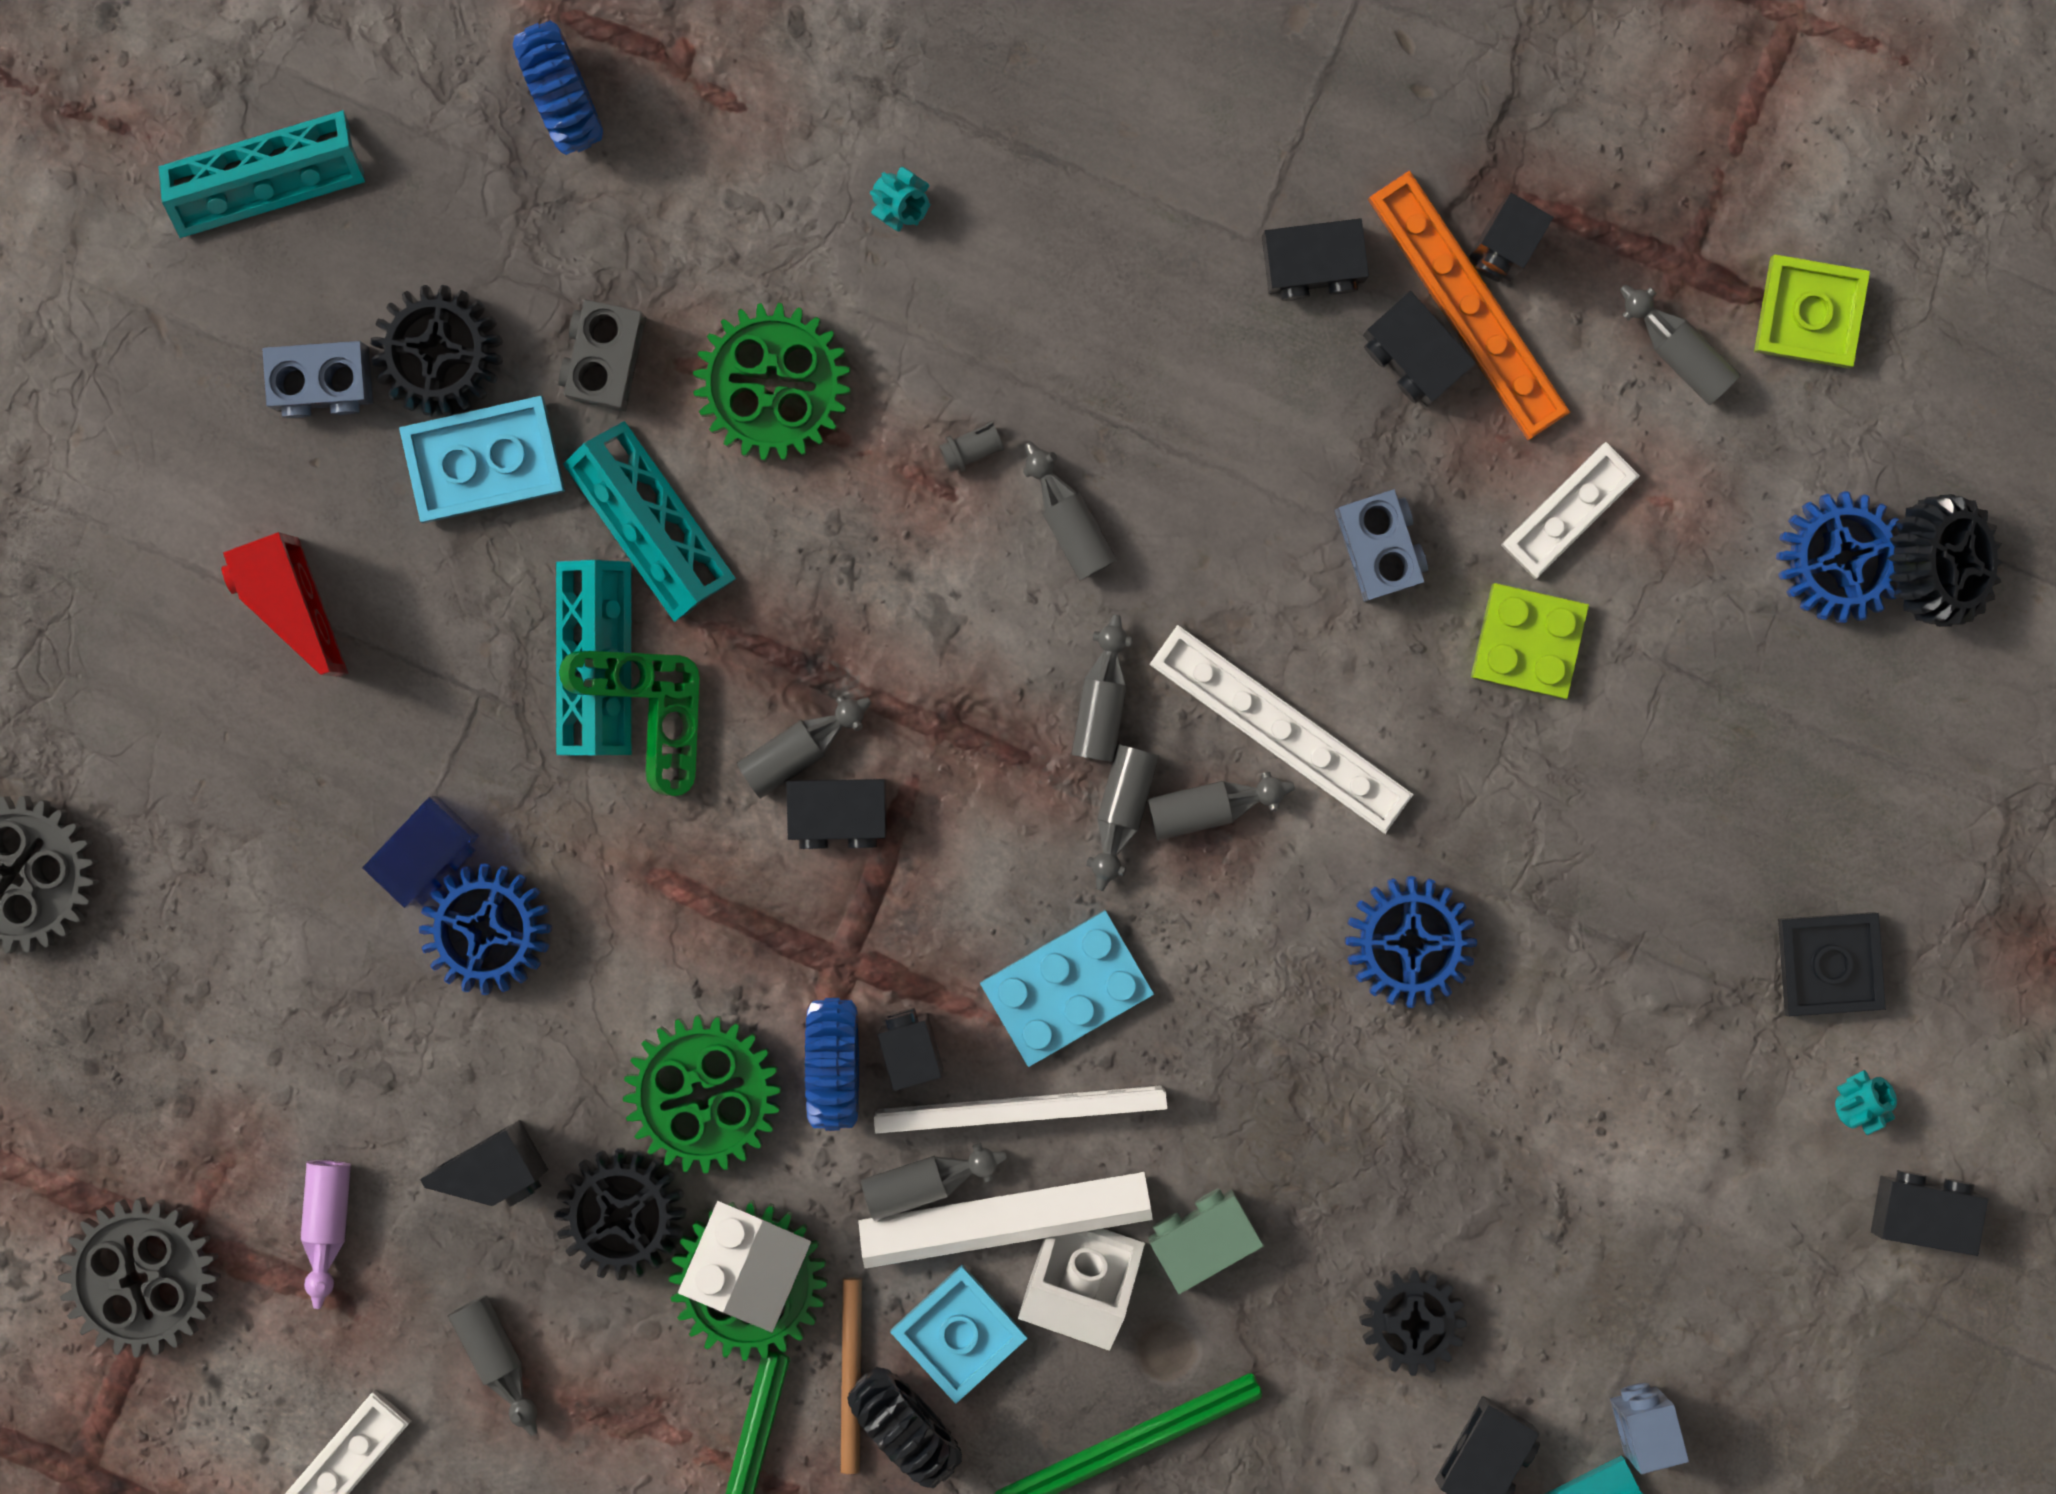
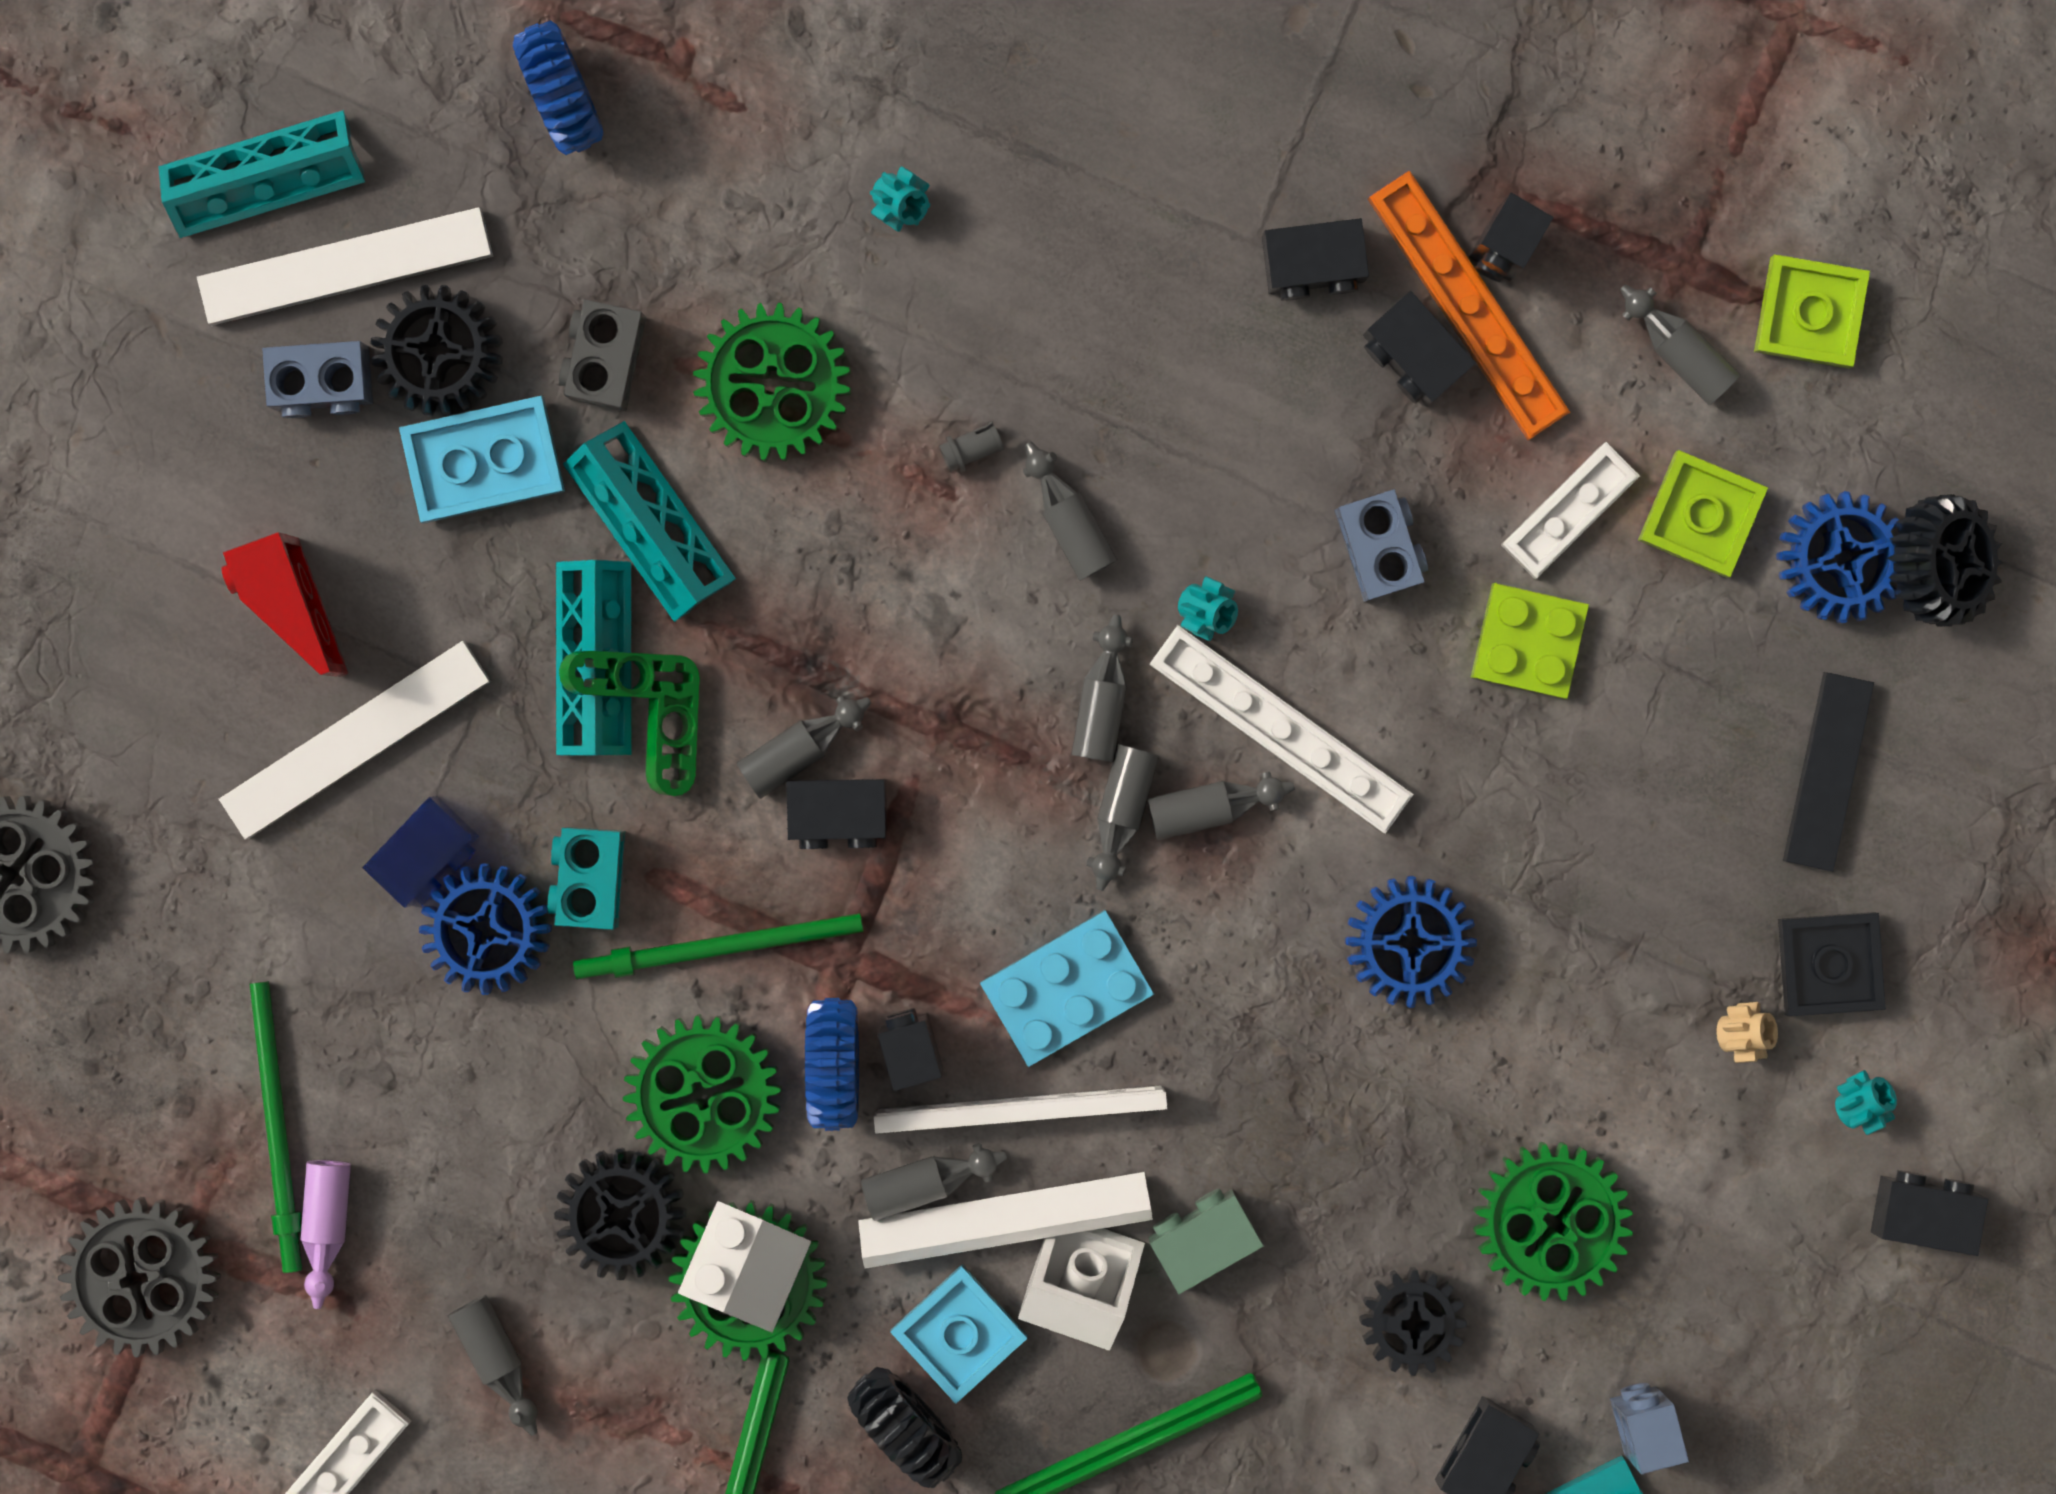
(286, 1221): none -> green bar
(344, 266): none -> white tile
(354, 740): none -> white tile
(492, 1170): black slope -> none
(602, 879): none -> teal brick
(625, 961): none -> green bar
(850, 1372): medium nougat bar -> none
(1208, 608): none -> teal gear
(1587, 1248): none -> green gear
(1702, 514): none -> lime plate
(1747, 1032): none -> tan gear
(1828, 771): none -> black tile

